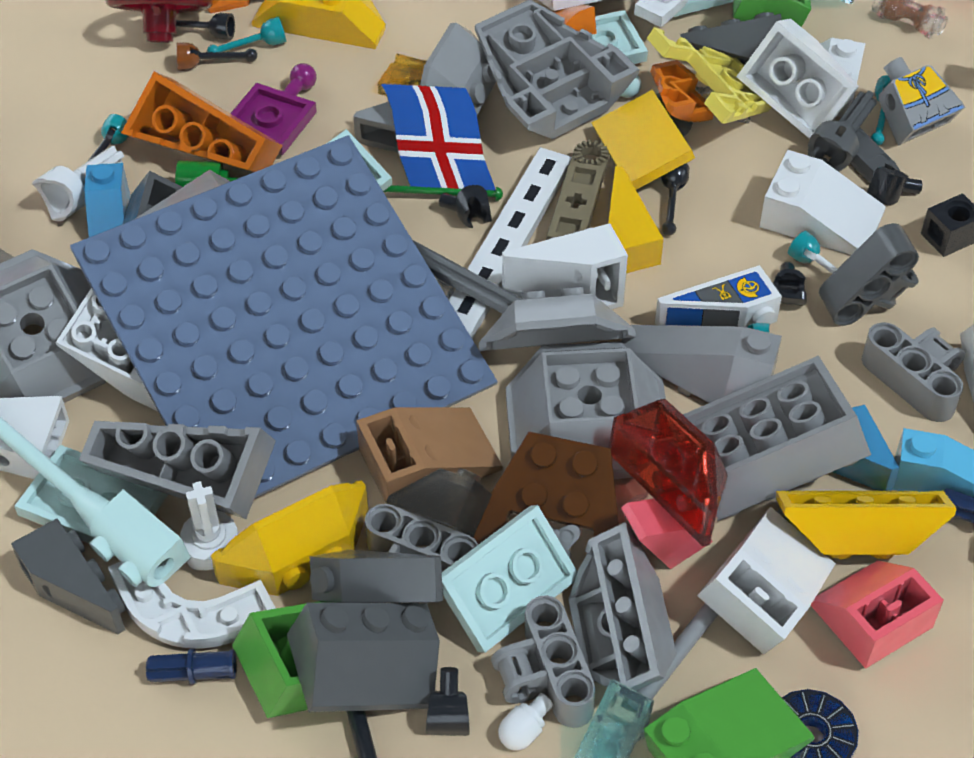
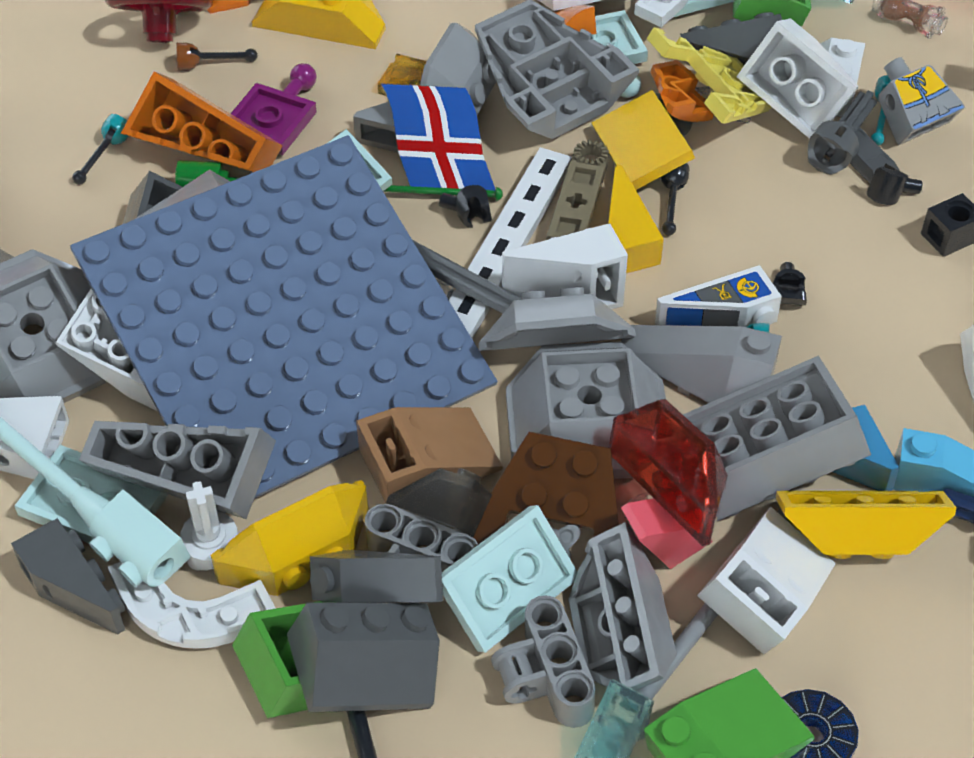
(65, 188): white piece -> none
(105, 197): dark azure slope -> none
(192, 666): dark blue axle -> none
(220, 26): black hinge -> none
(271, 32): teal hinge -> none
(448, 707): black piece -> none
(524, 723): white cylinder -> none
(807, 250): teal hinge -> none
(821, 201): white slope -> none
(871, 276): dark grey piece -> none
(879, 609): coral slope -> none
(916, 368): light grey piece -> none

